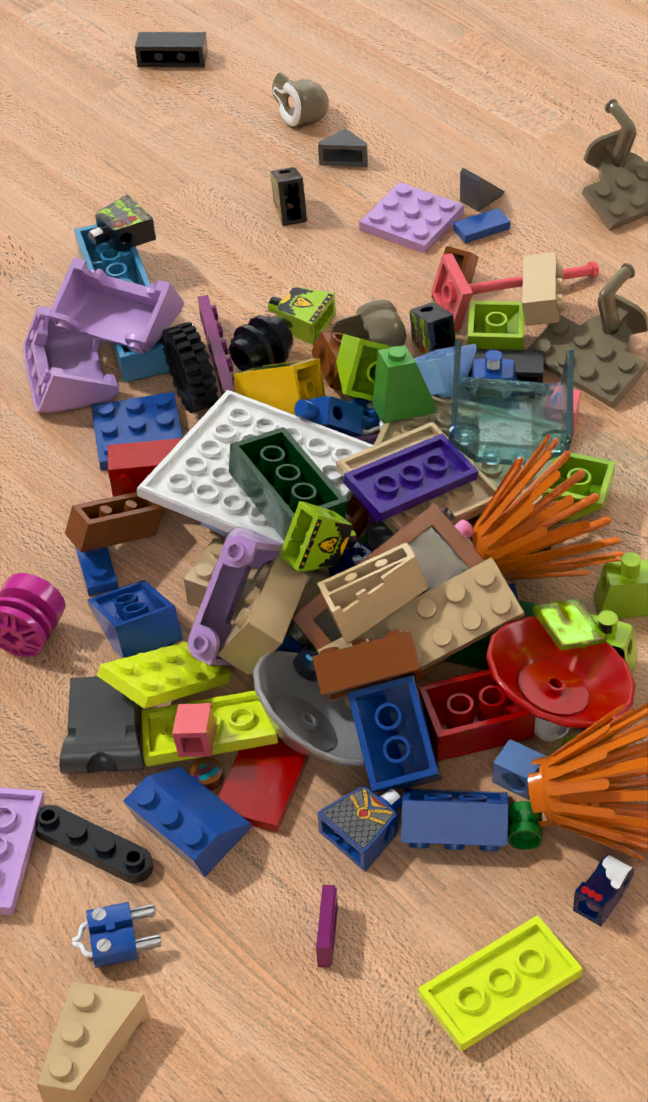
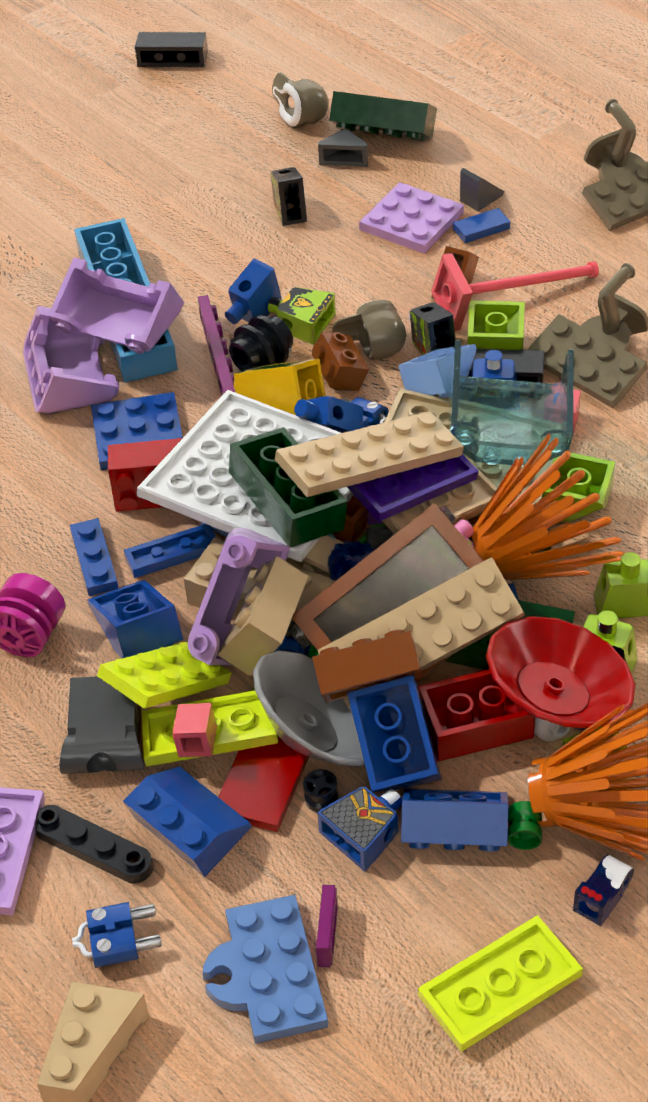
(112, 521): dark orange brick -> none
(123, 225): black torso -> none
(168, 550): none -> blue plate
(189, 367): black tyre -> none
(207, 772): dark orange tile -> none
(252, 292): none -> blue torso
(268, 970): none -> medium blue plate
(304, 664): black tile -> none
(314, 784): none -> black wheel
(316, 538): lime torso -> none
(358, 366): lime slope -> none
(368, 453): none -> tan plate
(372, 590): tan wedge -> none
(383, 114): none -> dark green brick
(400, 387): bright green slope -> none
(513, 768): medium blue brick -> none
(542, 288): tan wedge -> none
(569, 624): clear neon green piece -> none

